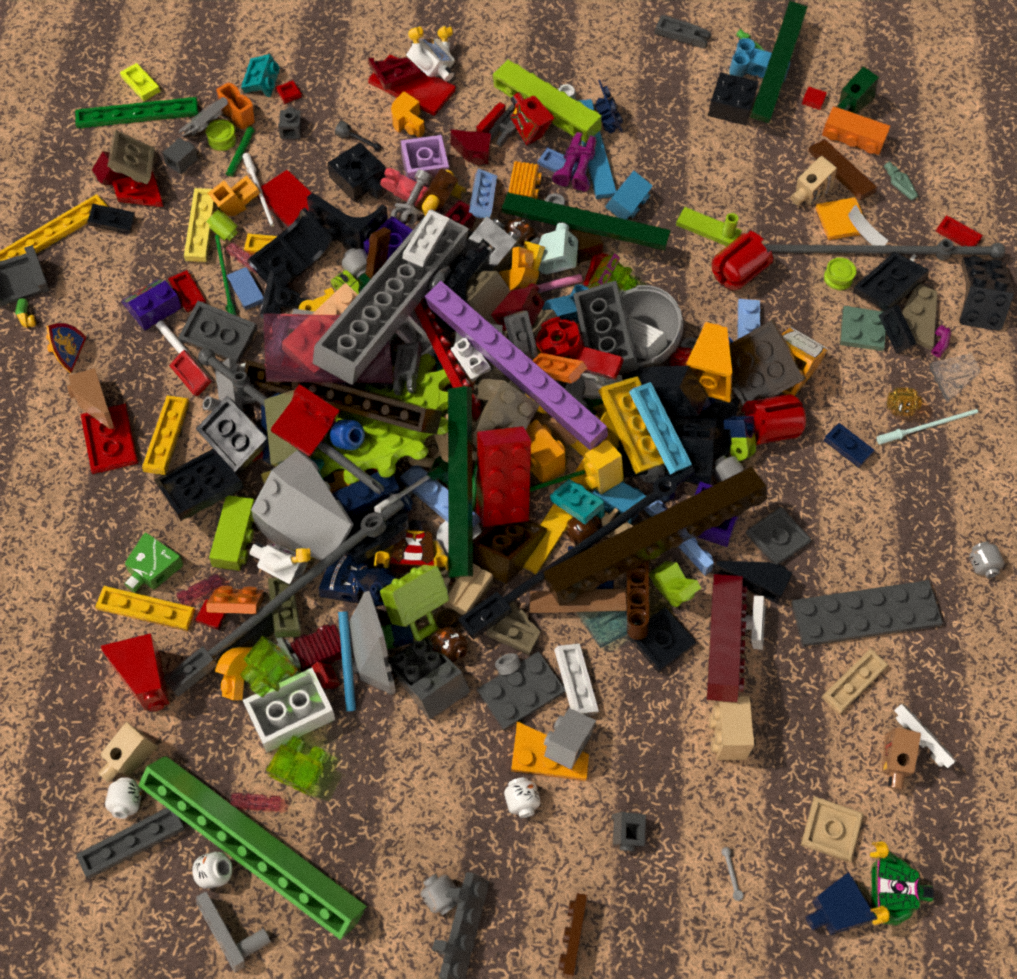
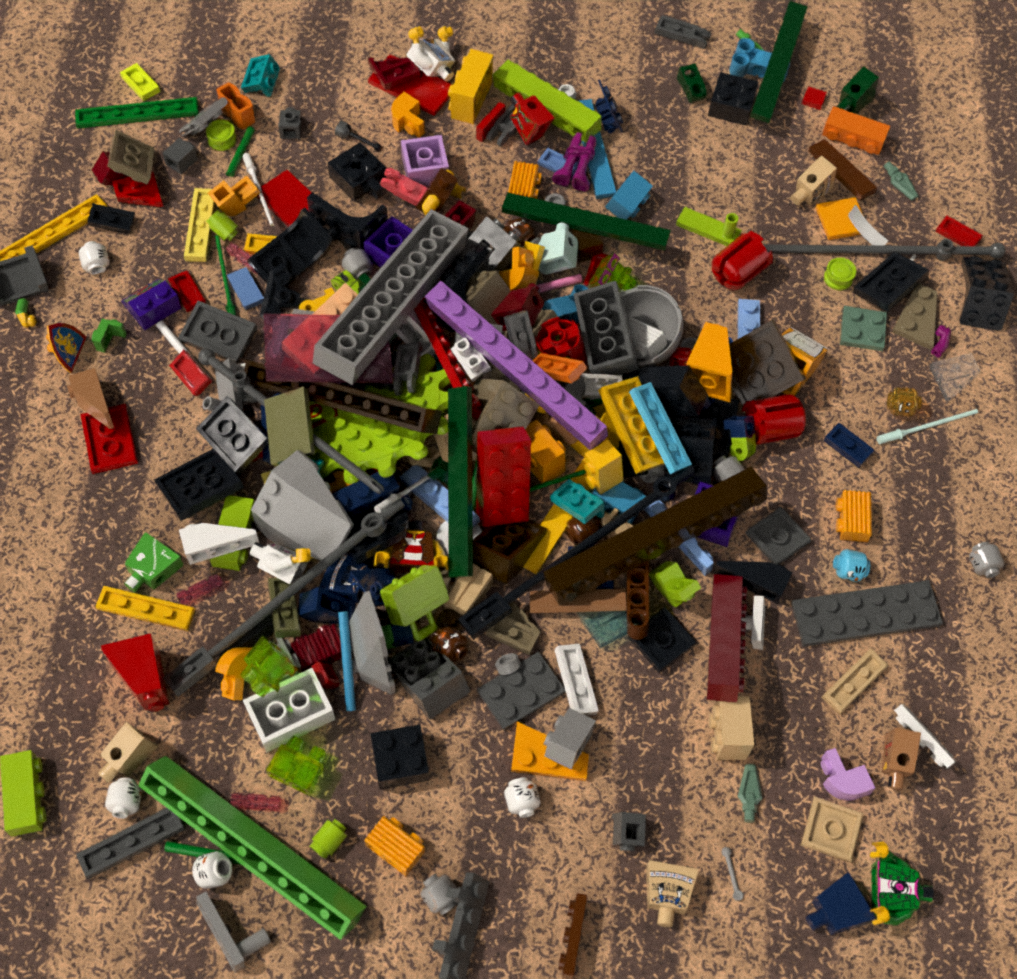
(22, 793): none -> lime brick
(94, 257): none -> white head
(104, 333): none -> bright green bracket
(165, 435): yellow tile -> none
(191, 850): none -> green bar
(209, 619): red tile -> none
(211, 540): none -> white slope
(231, 600): orange plate -> none
(288, 92): red tile -> none
(305, 420): red bracket -> none
(323, 606): none -> dark blue slope
(328, 838): none -> lime brick
(347, 434): blue head -> none
(377, 251): reddish brown plate -> none
(395, 845): none -> light orange brick
(400, 757): none -> black brick
(423, 178): light grey bar -> none
(425, 238): white plate -> none
(440, 275): dark grey arm -> none
(471, 86): none -> yellow brick
(471, 145): dark red slope -> none
(483, 194): light blue plate -> none
(600, 362): red tile -> none
(669, 889): none -> tan torso
(691, 83): none -> dark green leg
(750, 792): none -> sand green piece
(845, 784): none -> lavender brick
(851, 565): none -> medium azure head
(855, 516): none -> light orange brick
(897, 329): black plate -> none

